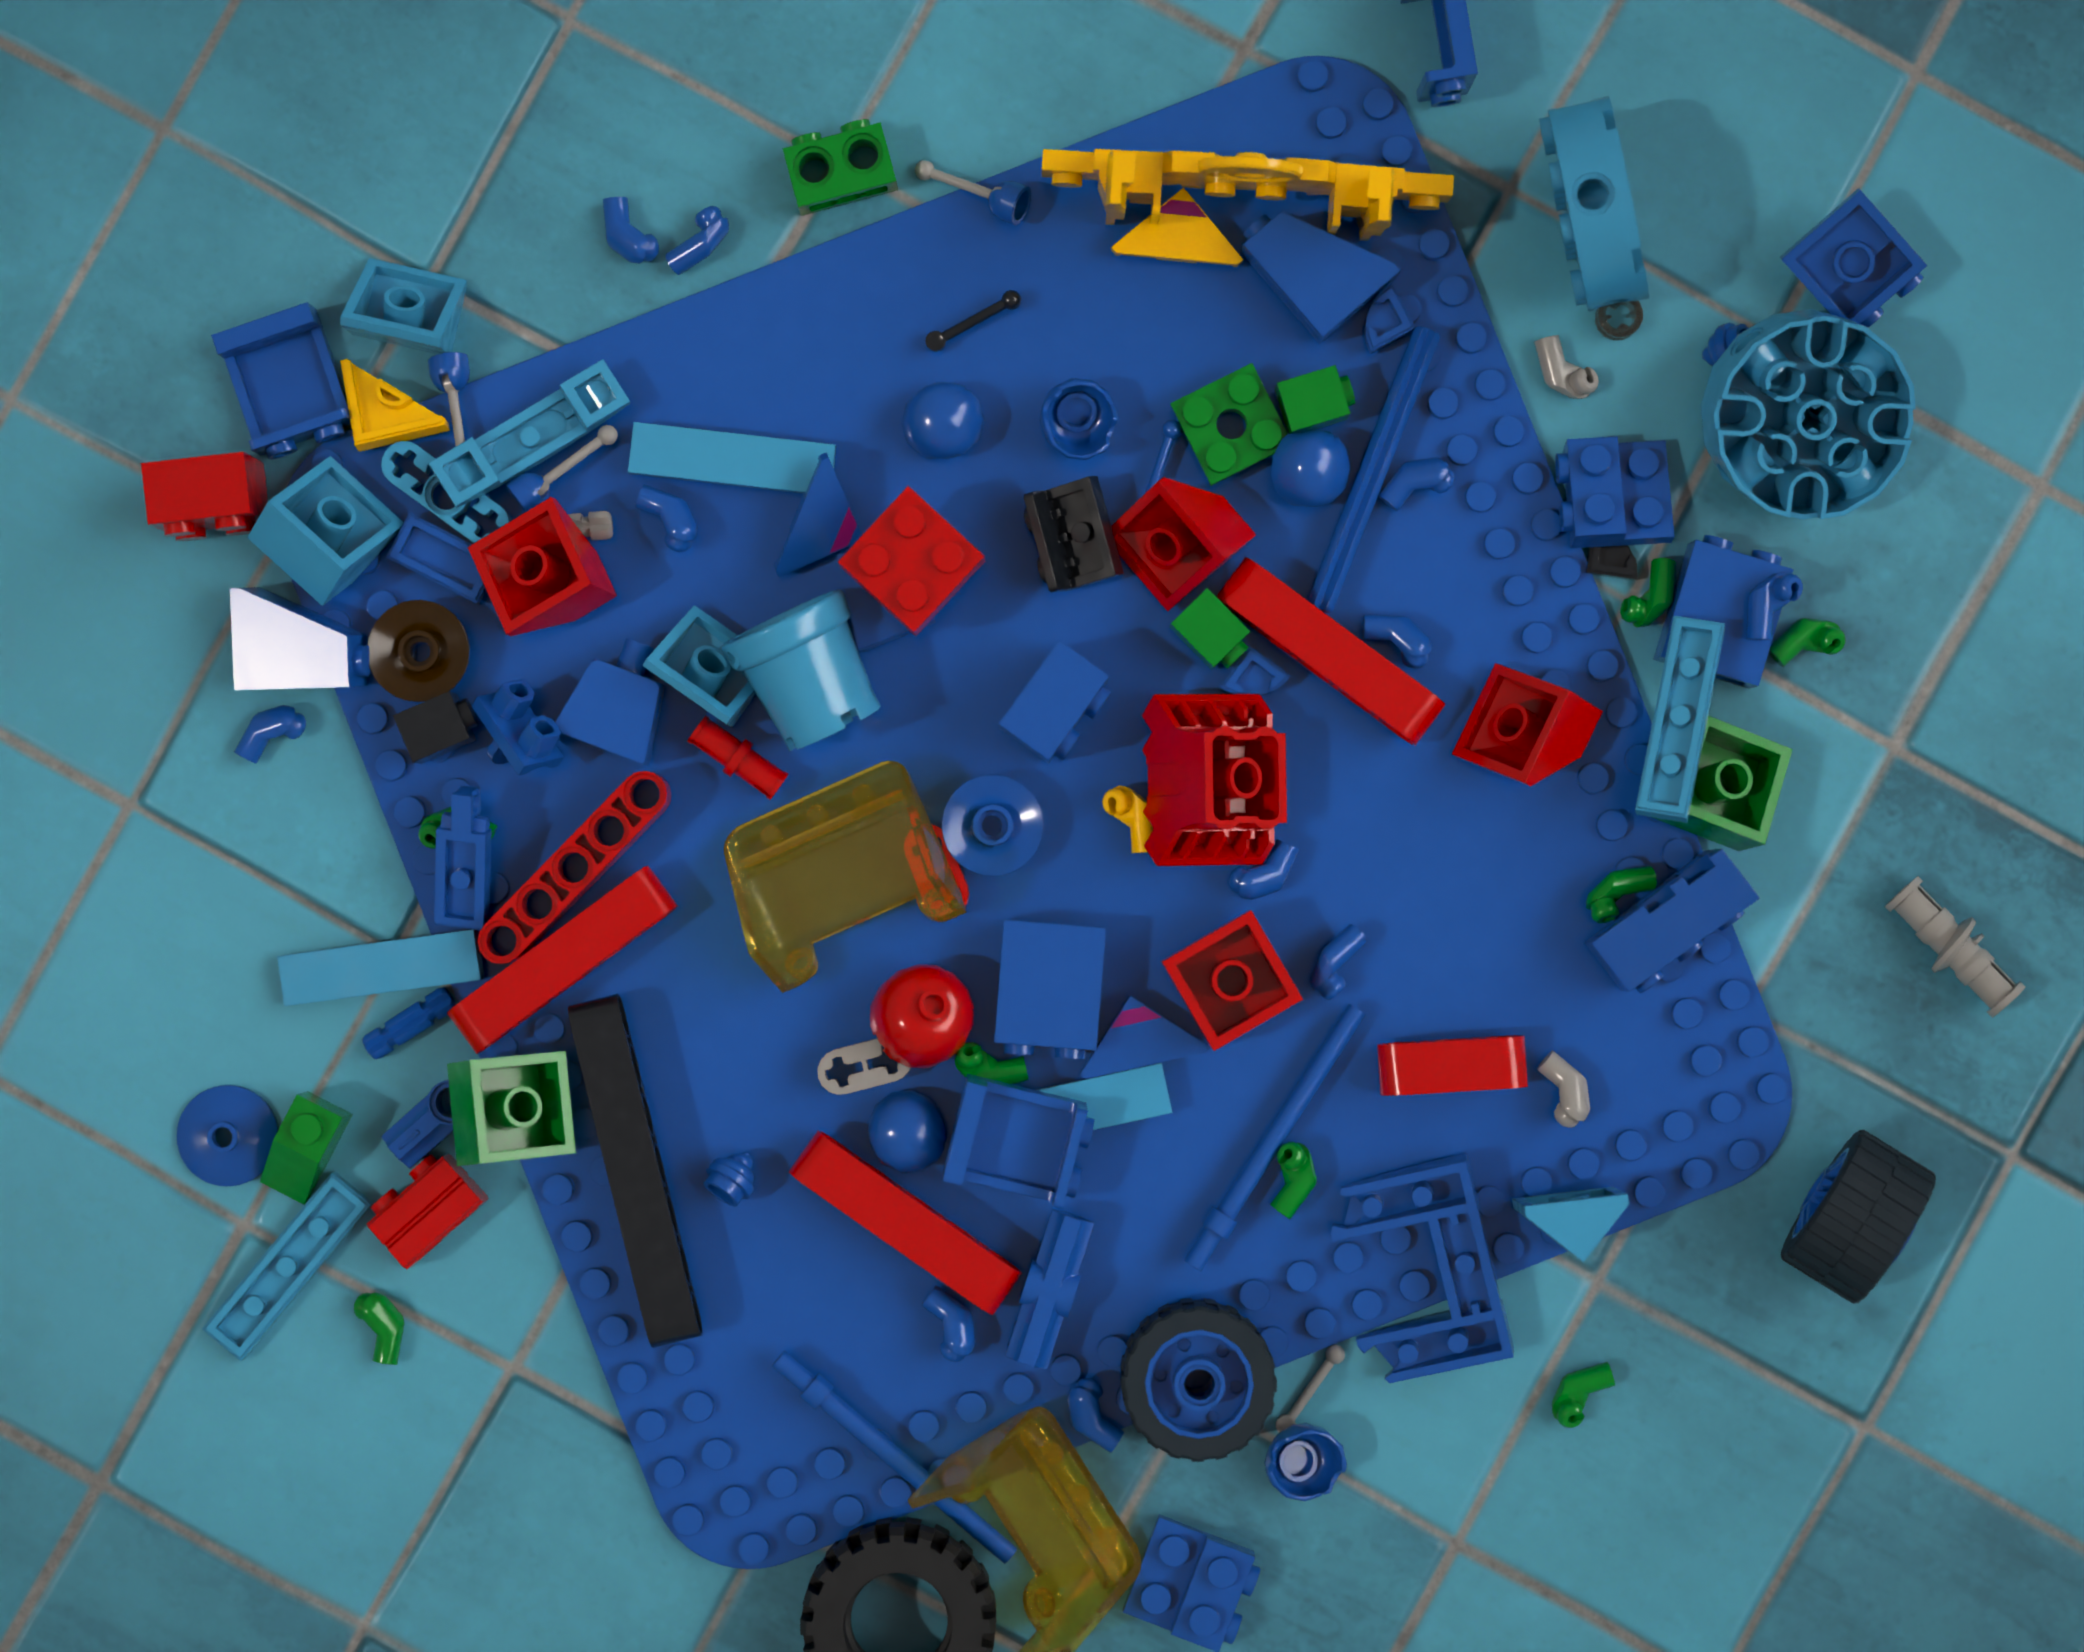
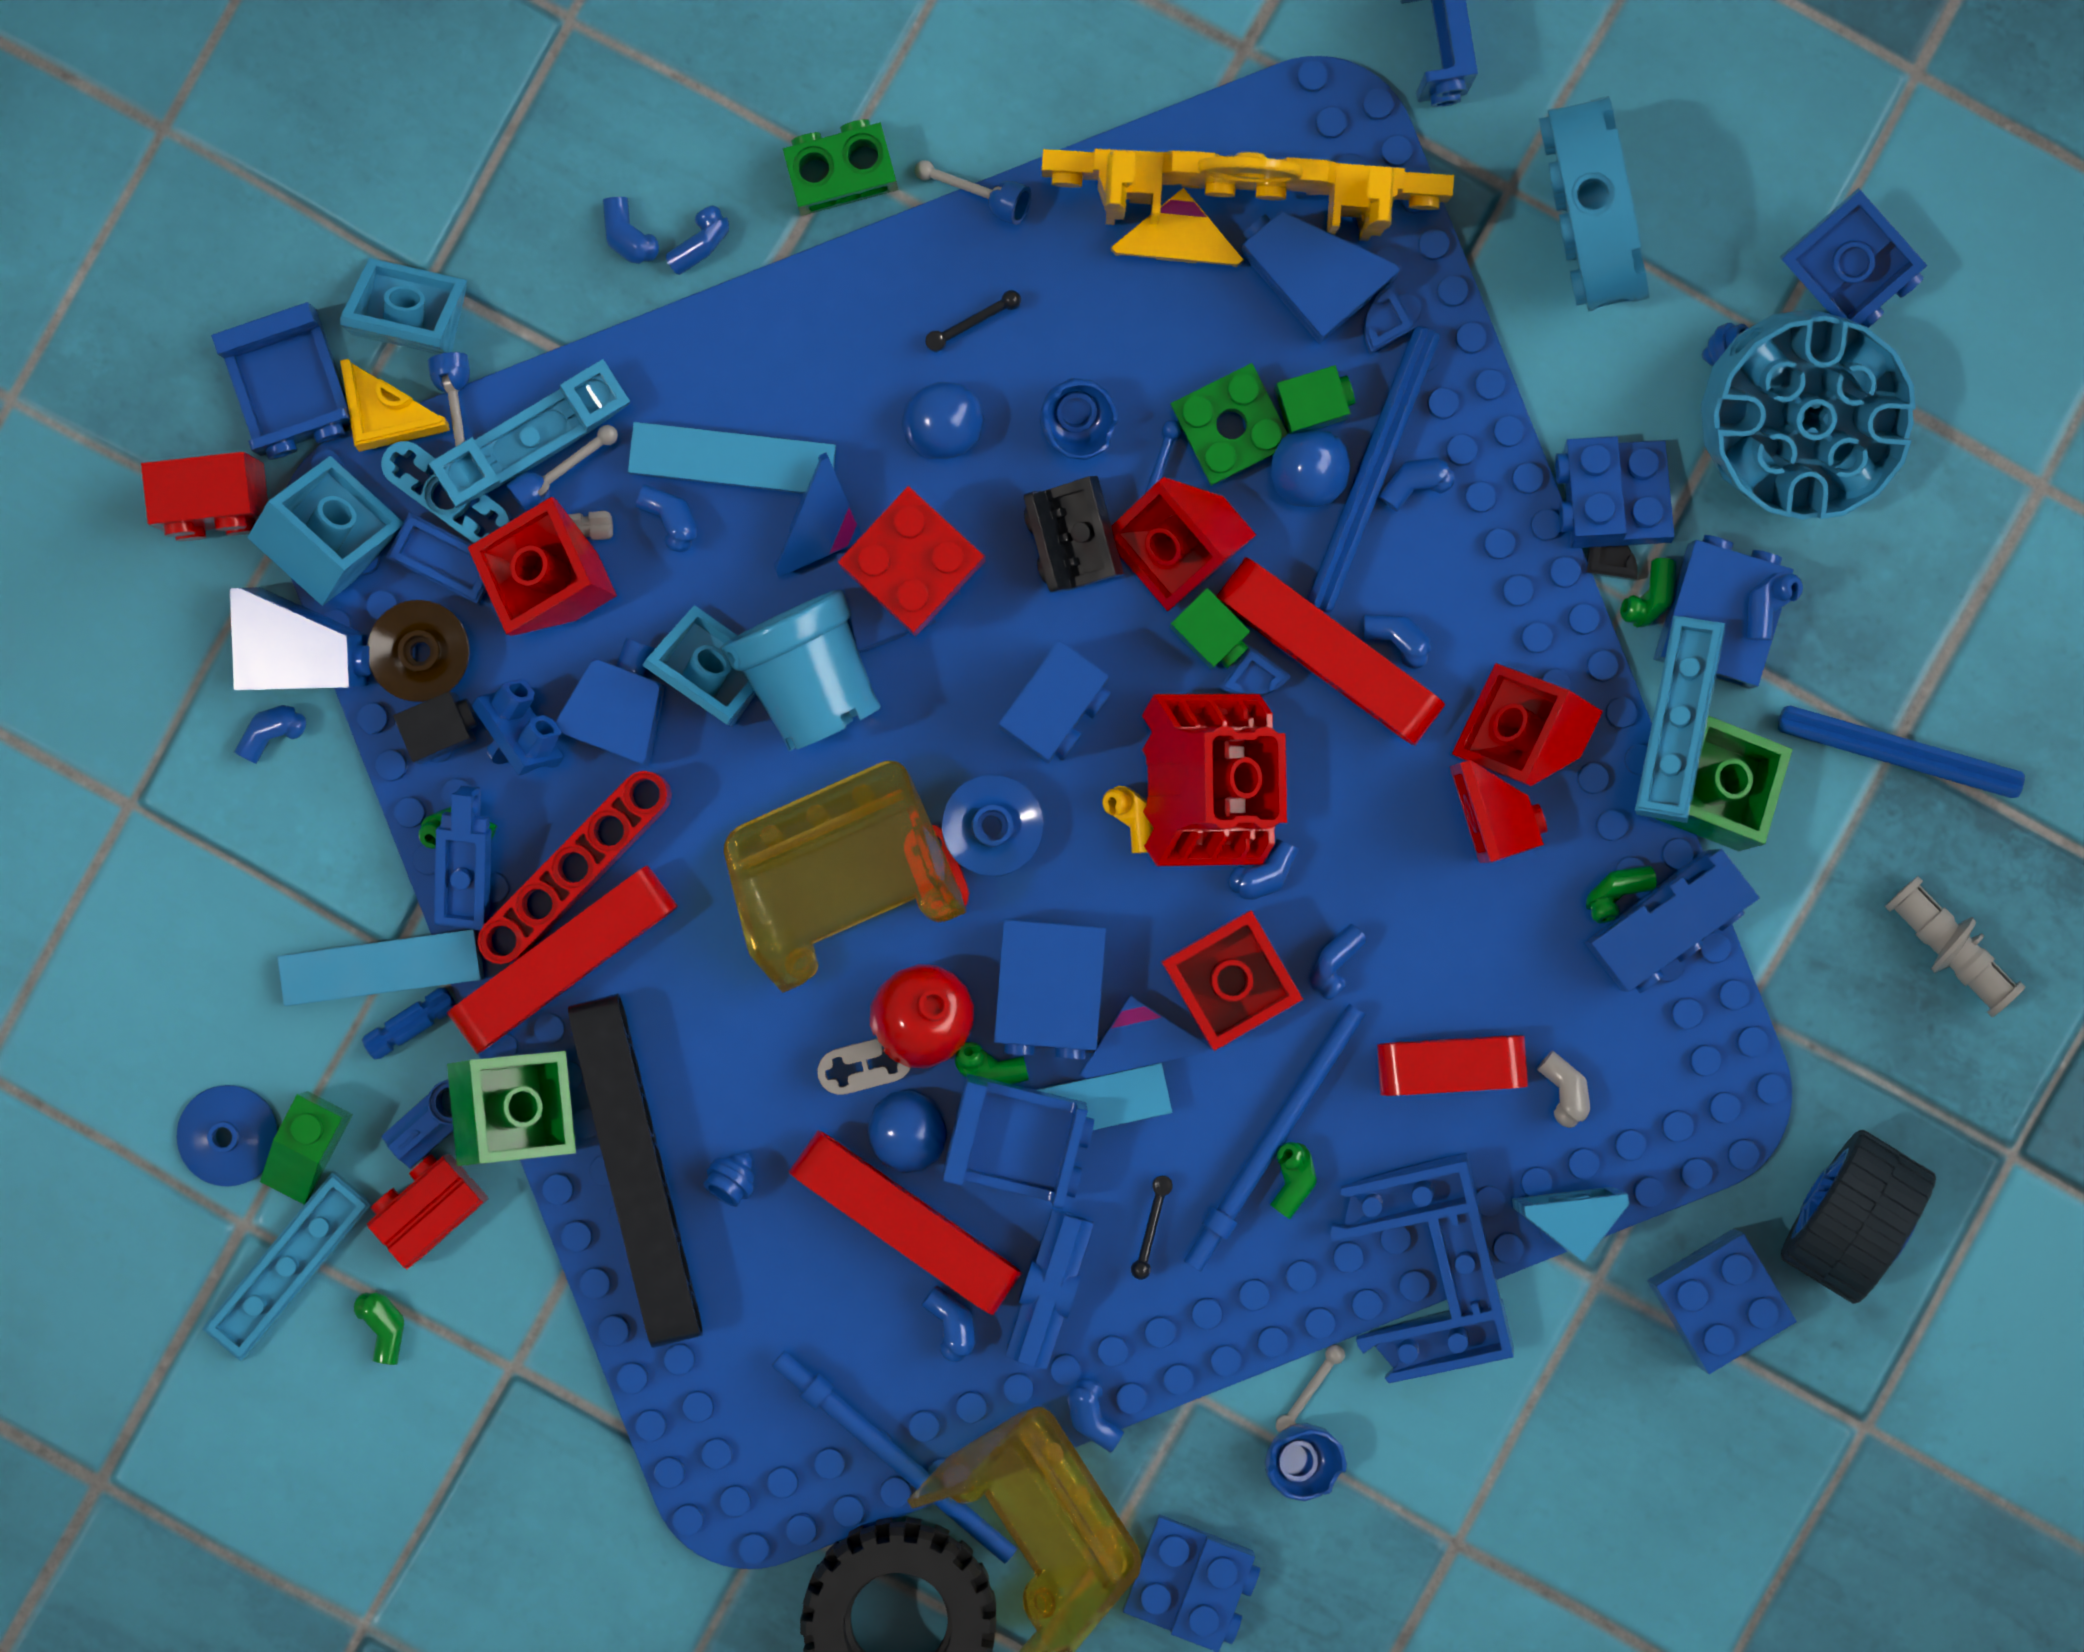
(737, 757): red pin -> none
(1161, 1186): none -> black hinge
(1206, 1419): wheel -> none
(1496, 813): none -> red slope
(1562, 375): light grey arm -> none
(1574, 1392): green arm -> none
(1622, 331): clear smoke bush -> none
(1721, 1301): none -> blue brick
(1807, 635): green arm -> none
(1901, 752): none -> blue axle

